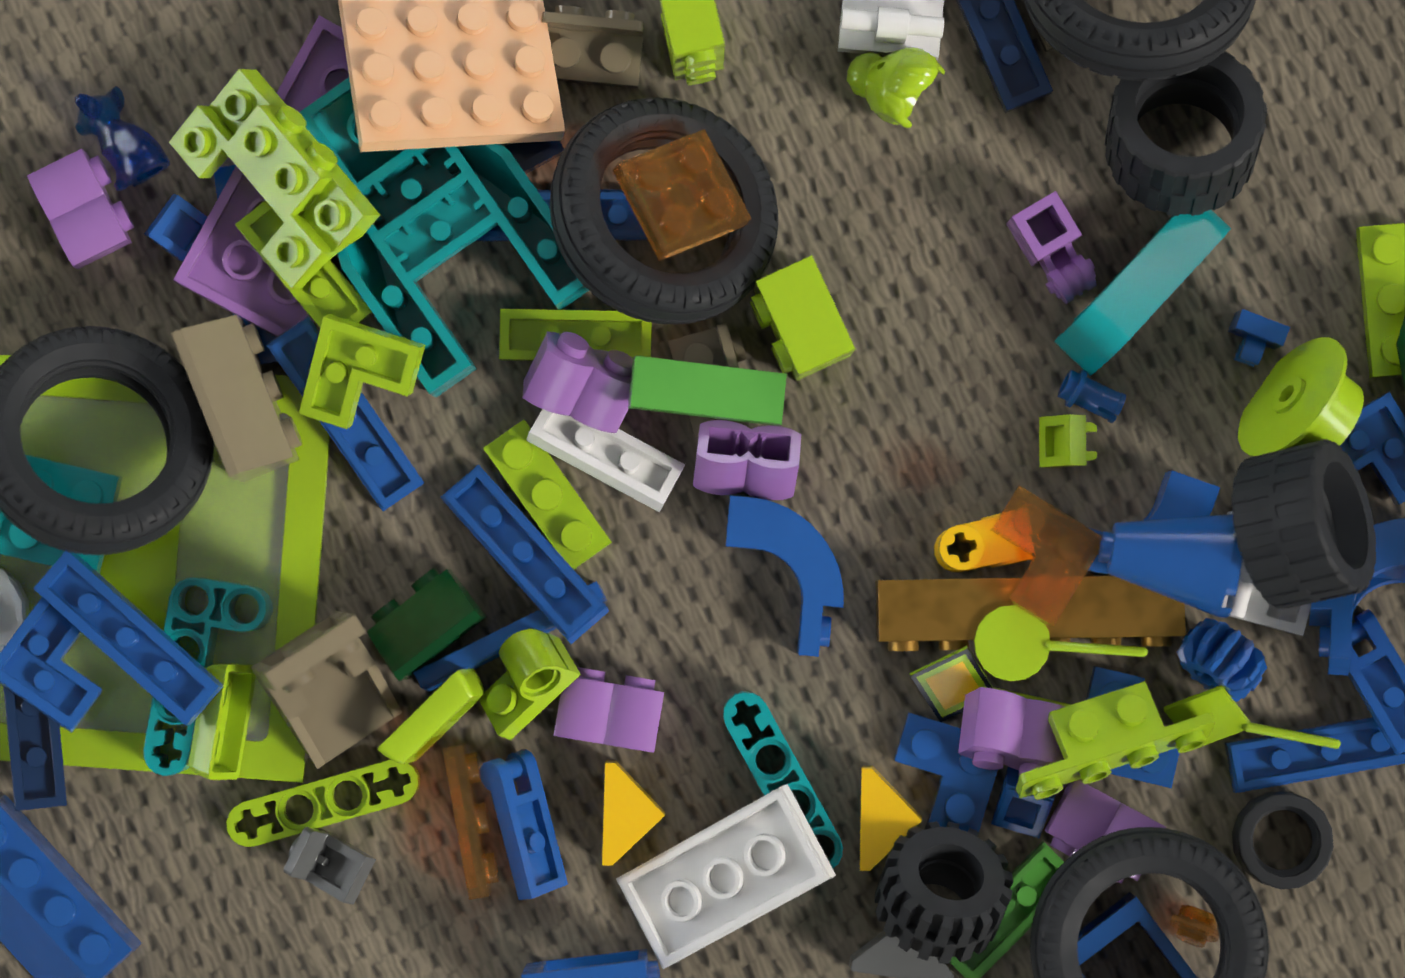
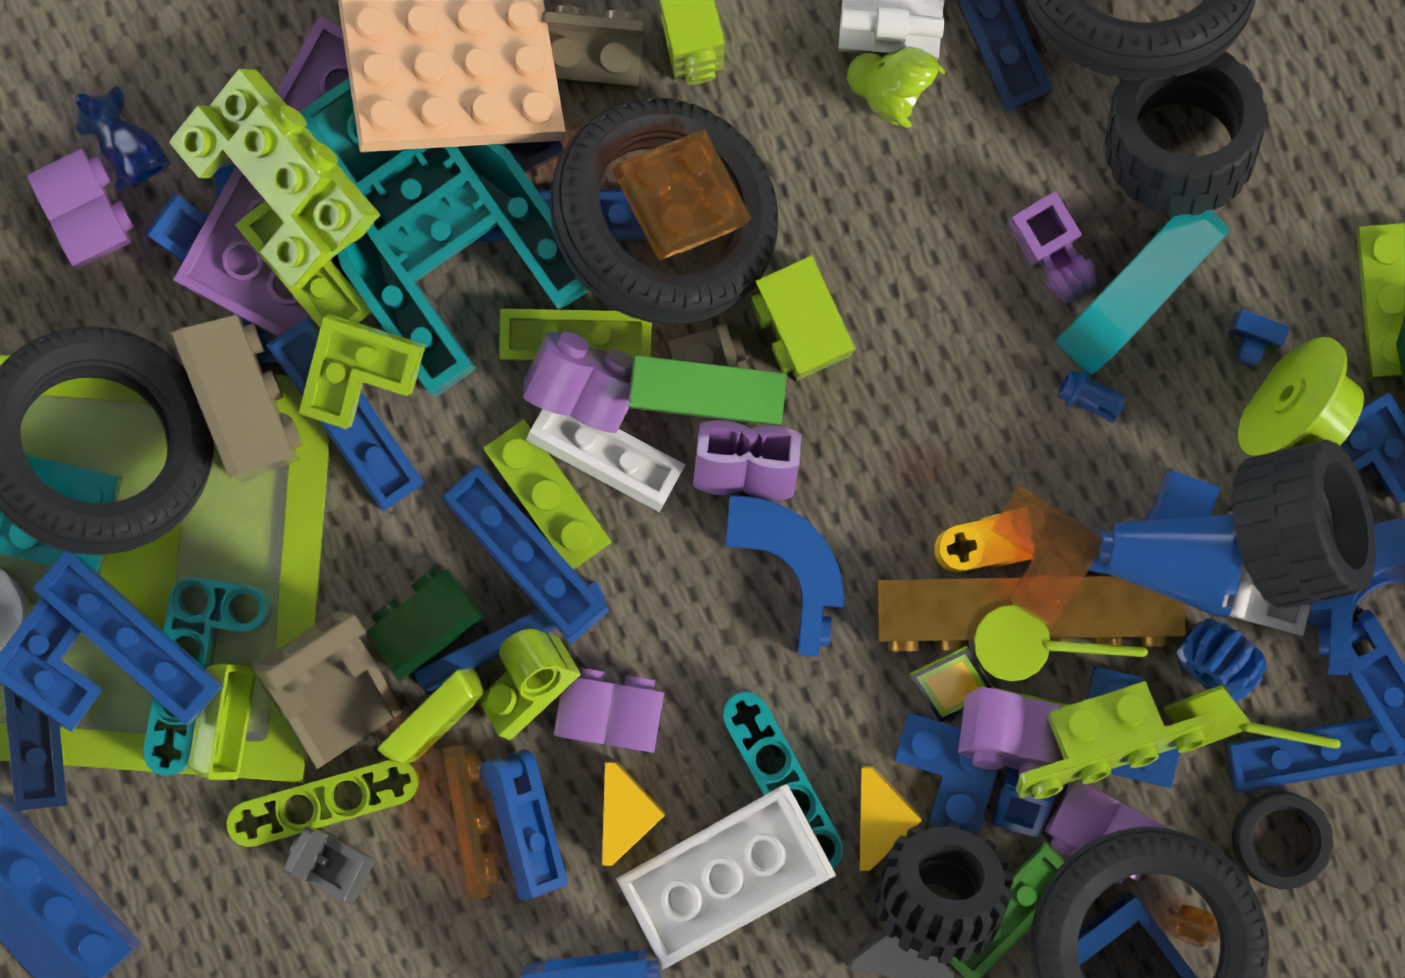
(1064, 441): lime tile -> none

